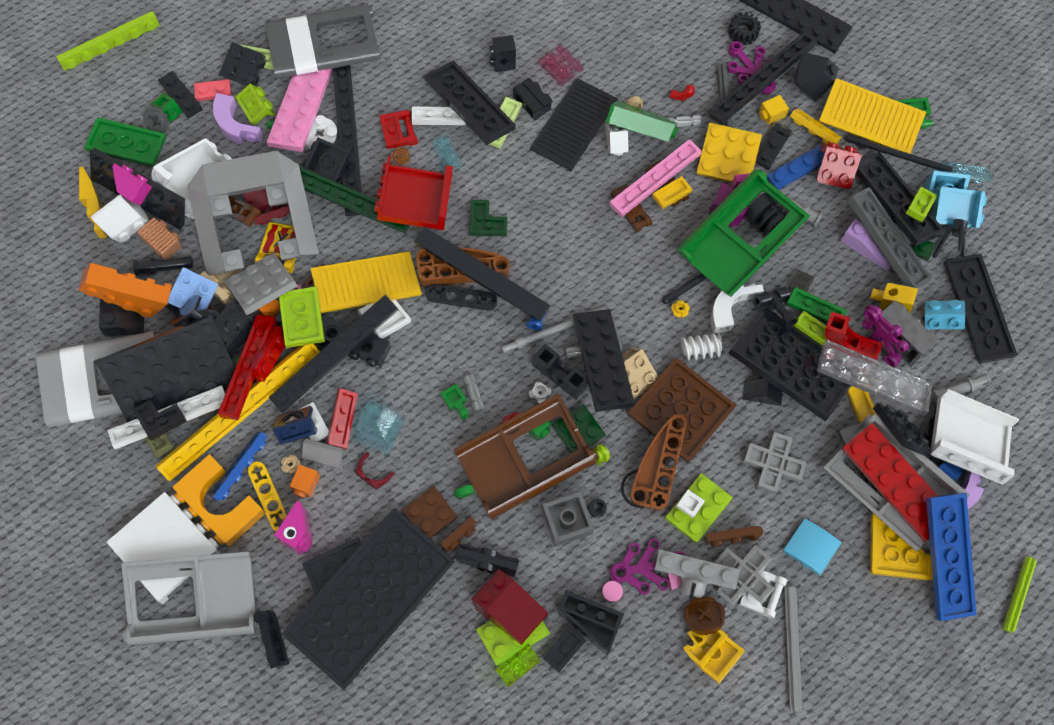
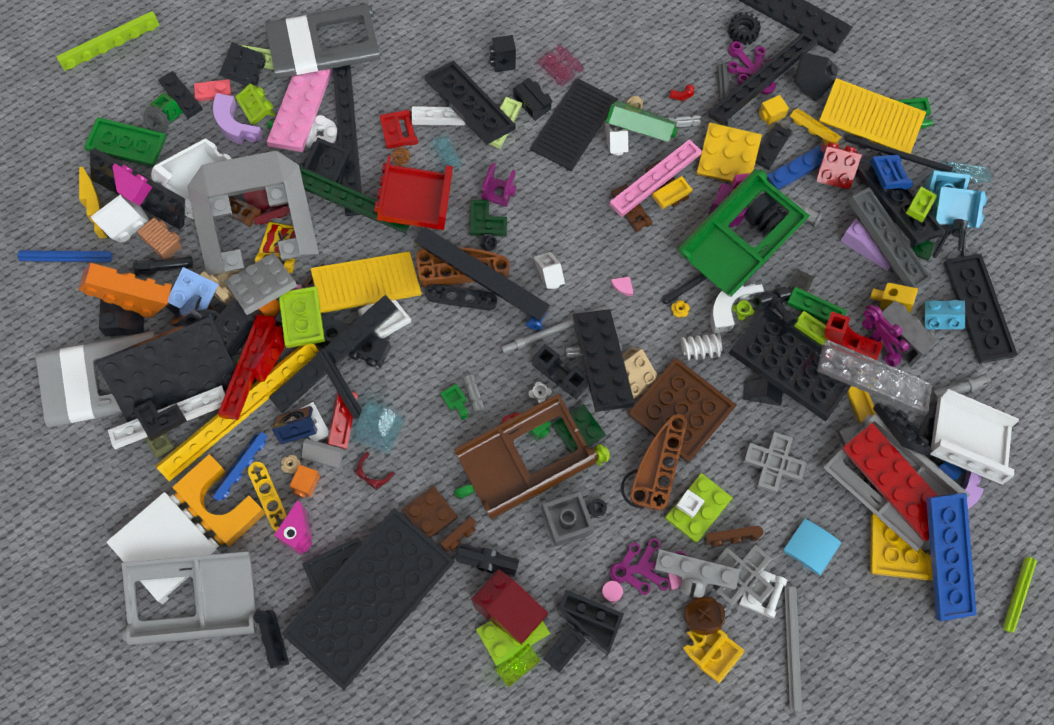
(64, 256): none -> blue axle
(339, 383): none -> black axle
(491, 184): none -> magenta piece
(492, 242): none -> black plate
(549, 270): none -> white slope
(623, 285): none -> bright pink tile
(744, 304): none -> lime plate
(891, 172): none -> blue plate

